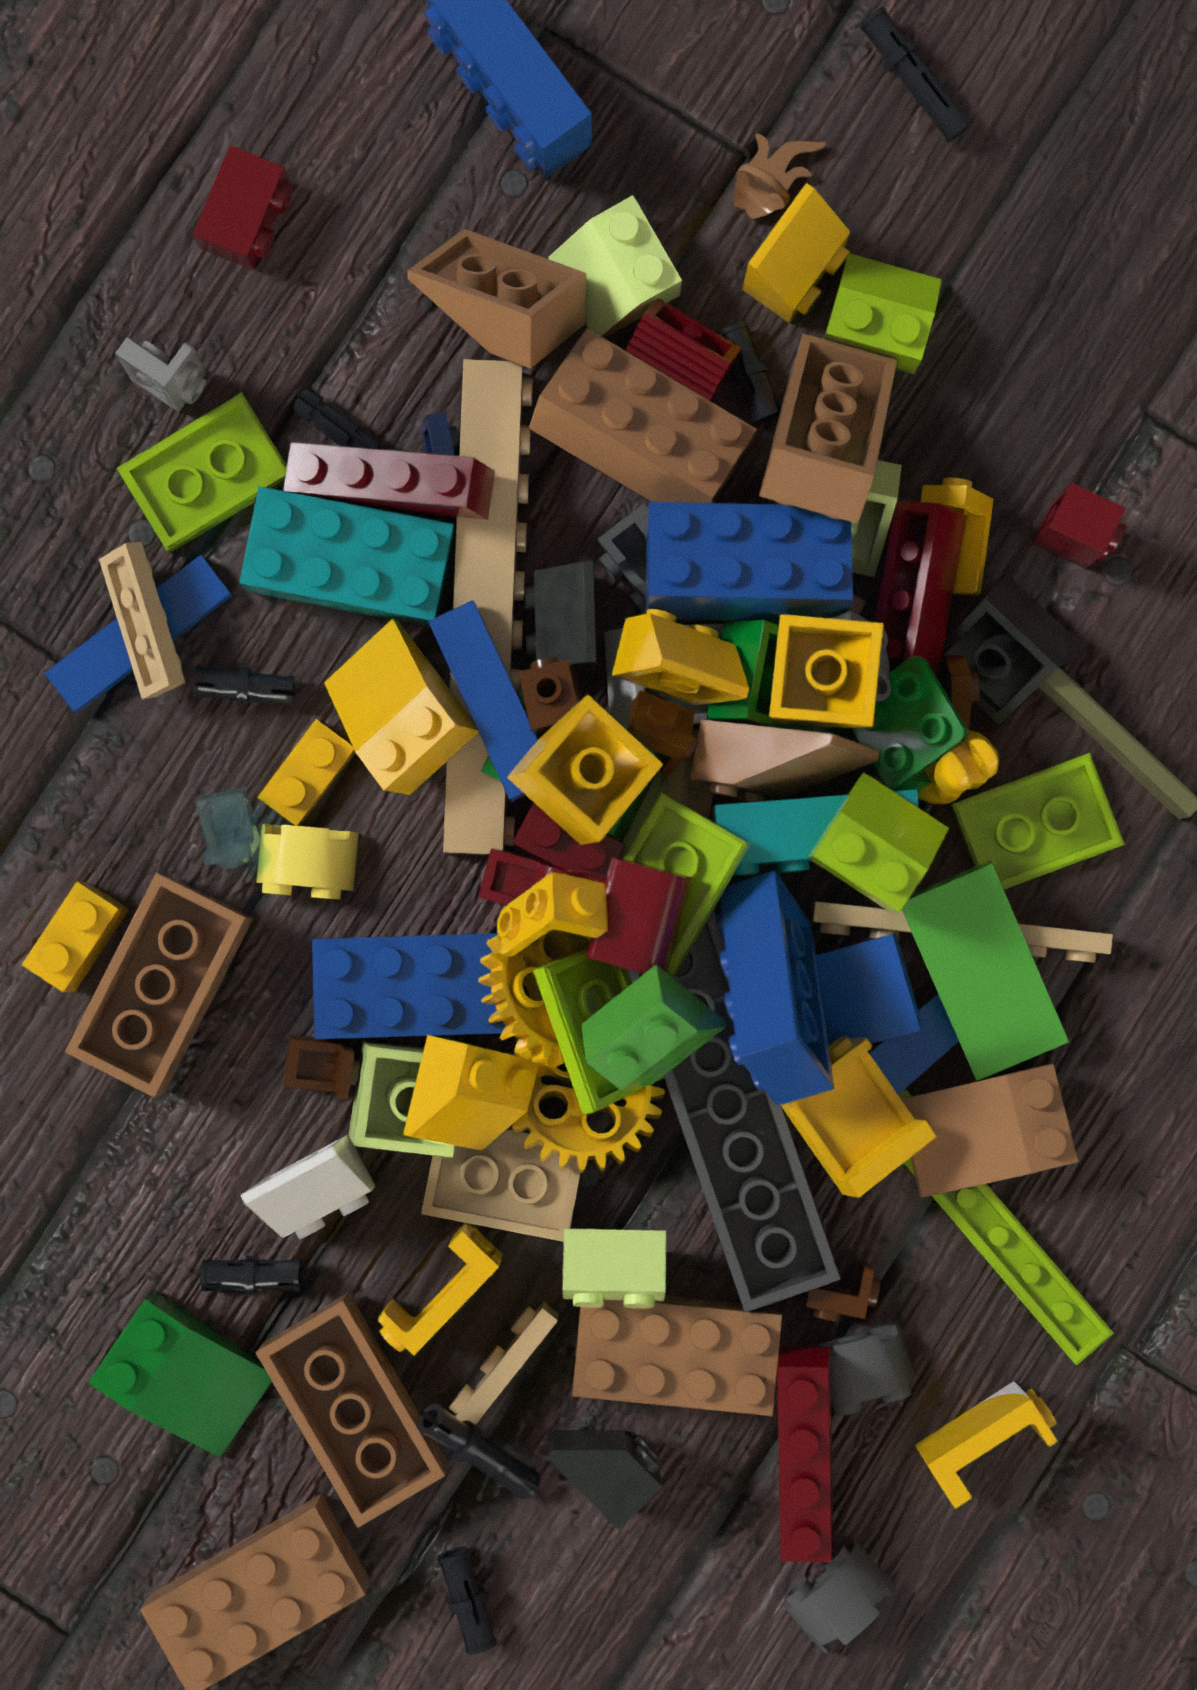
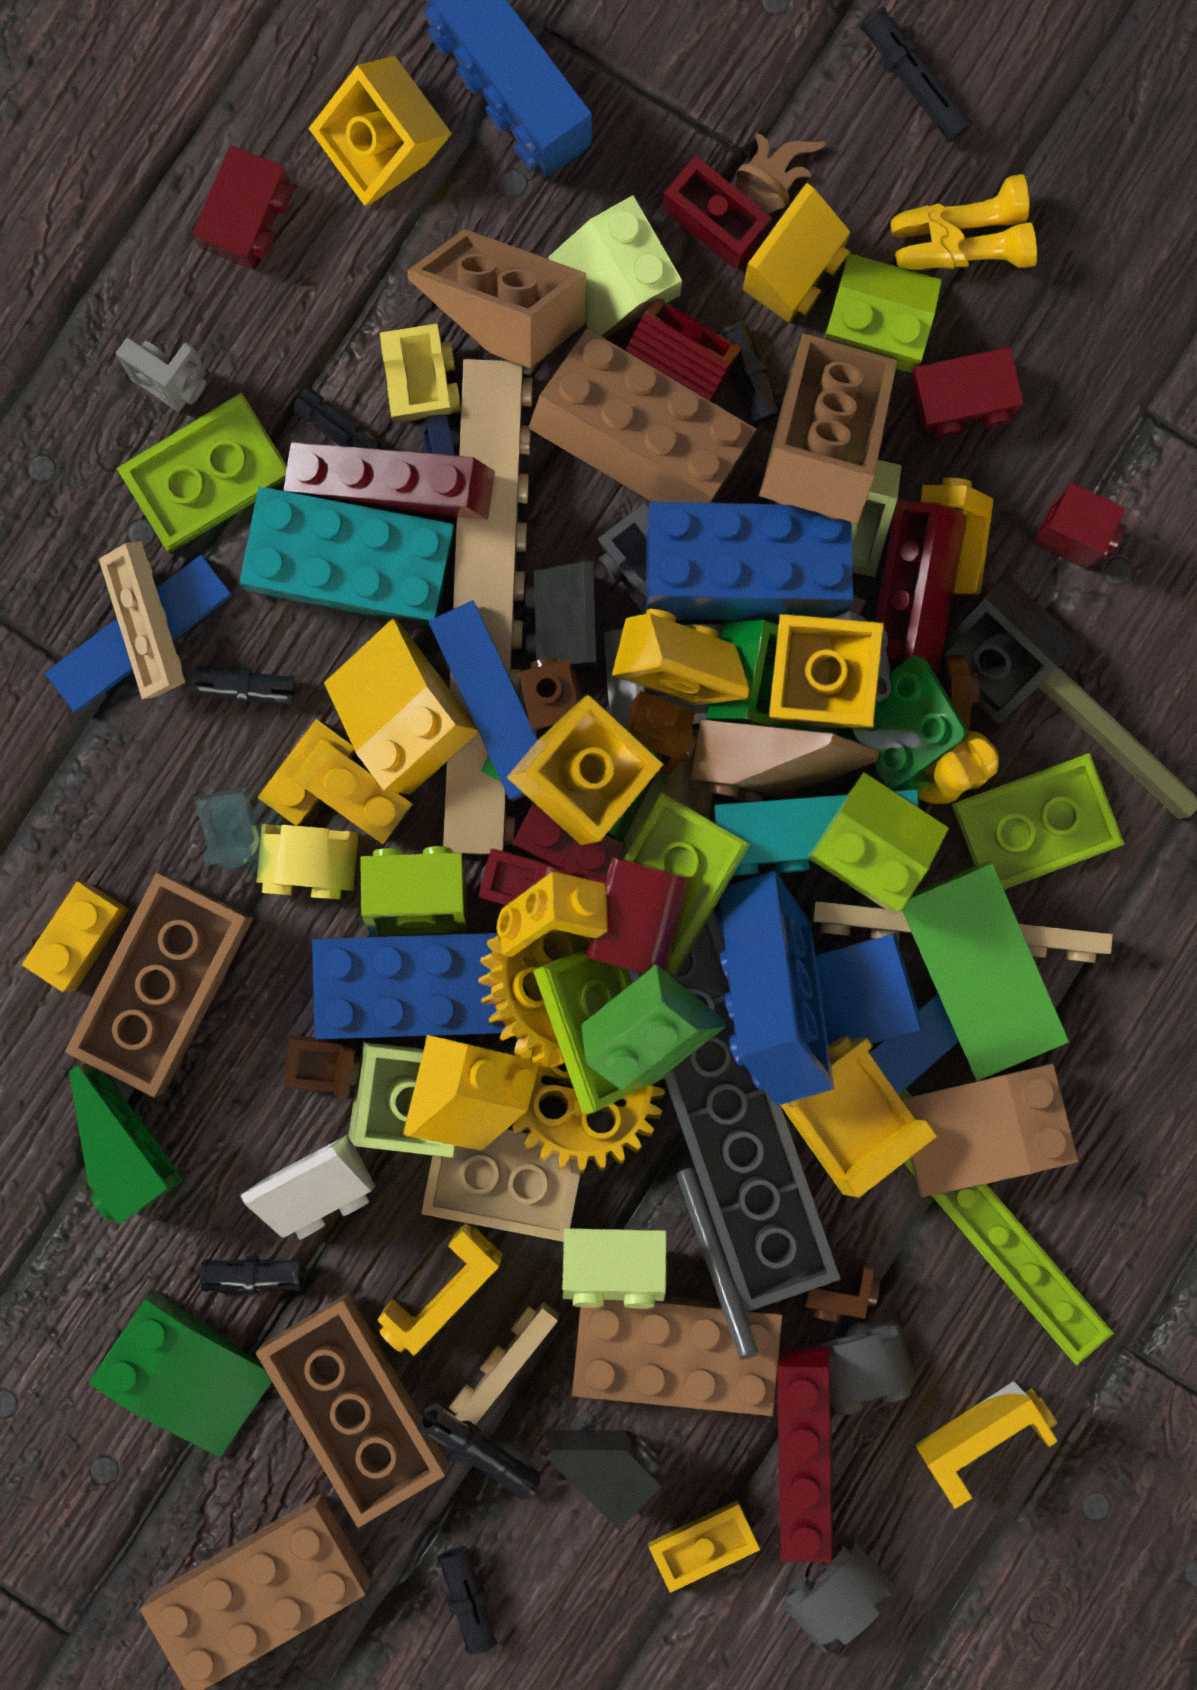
(119, 1152): none -> green slope
(351, 791): none -> yellow brick
(379, 128): none -> yellow slope
(414, 893): none -> lime slope
(417, 373): none -> light yellow cylinder
(703, 1546): none -> yellow plate
(716, 213): none -> dark red brick
(717, 1264): none -> dark grey bar
(948, 243): none -> yellow piece
(966, 392): none -> dark red brick

